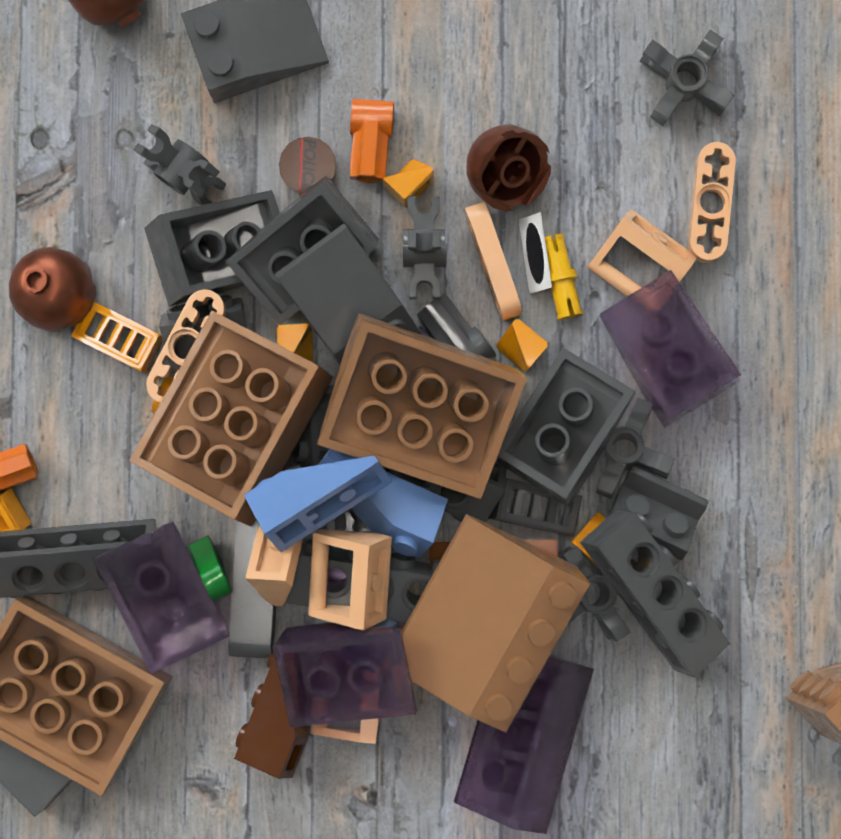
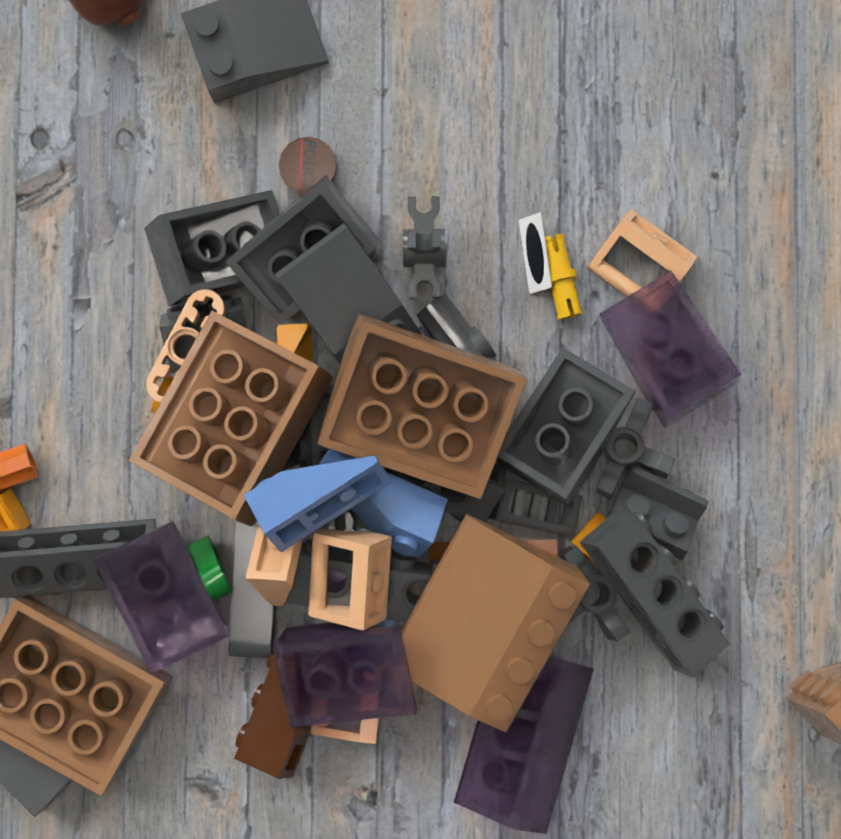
(51, 289): copper cylinder -> none
(145, 352): light orange slope -> none
(180, 166): dark grey pin -> none
(371, 129): orange piece -> none
(409, 181): light orange slope -> none
(493, 261): light nougat beam -> none
(508, 166): copper cylinder -> none
(522, 345): light orange slope -> none
(666, 64): dark grey pin -> none
(726, 174): light nougat beam -> none

